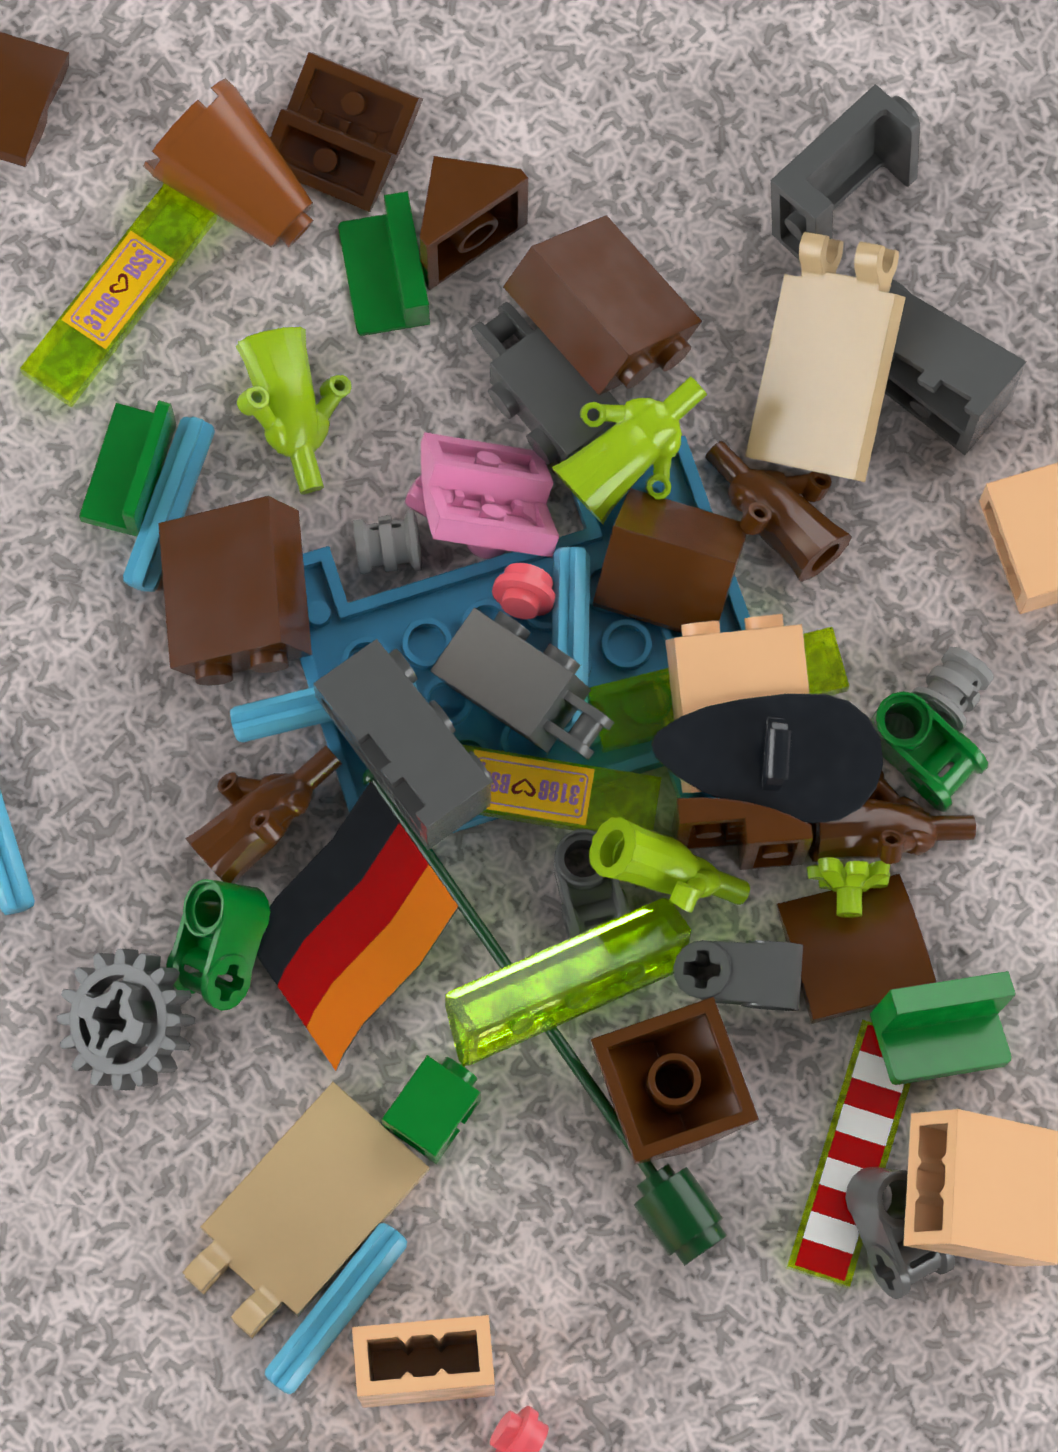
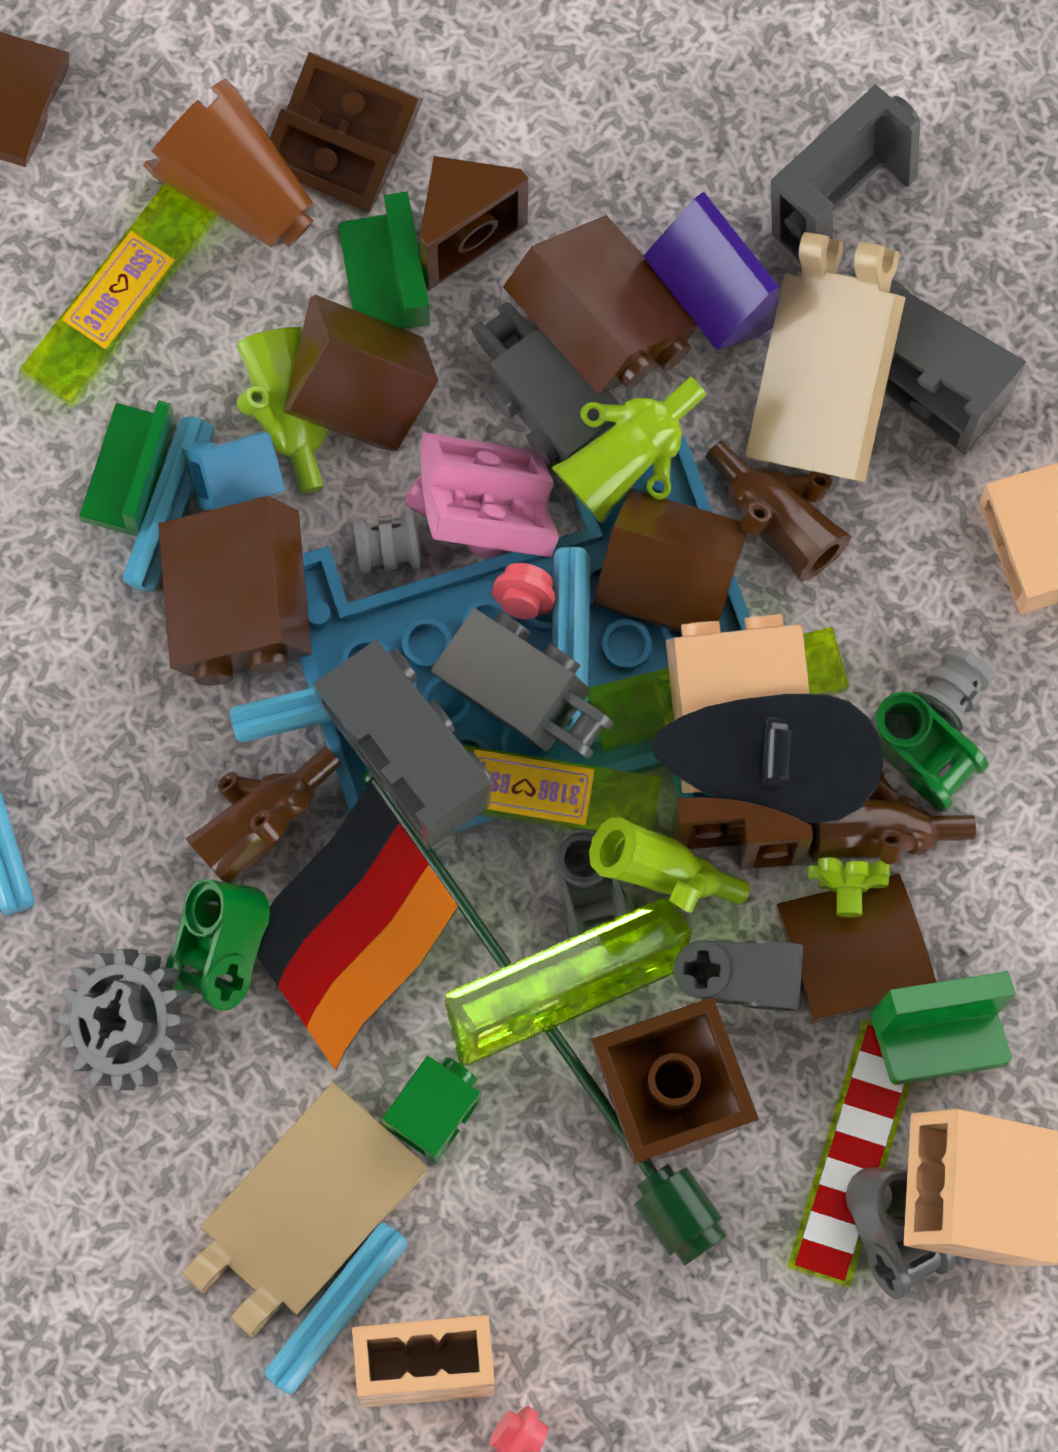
(233, 470): none -> dark azure panel
(359, 375): none -> reddish brown slope
(715, 275): none -> dark purple slope

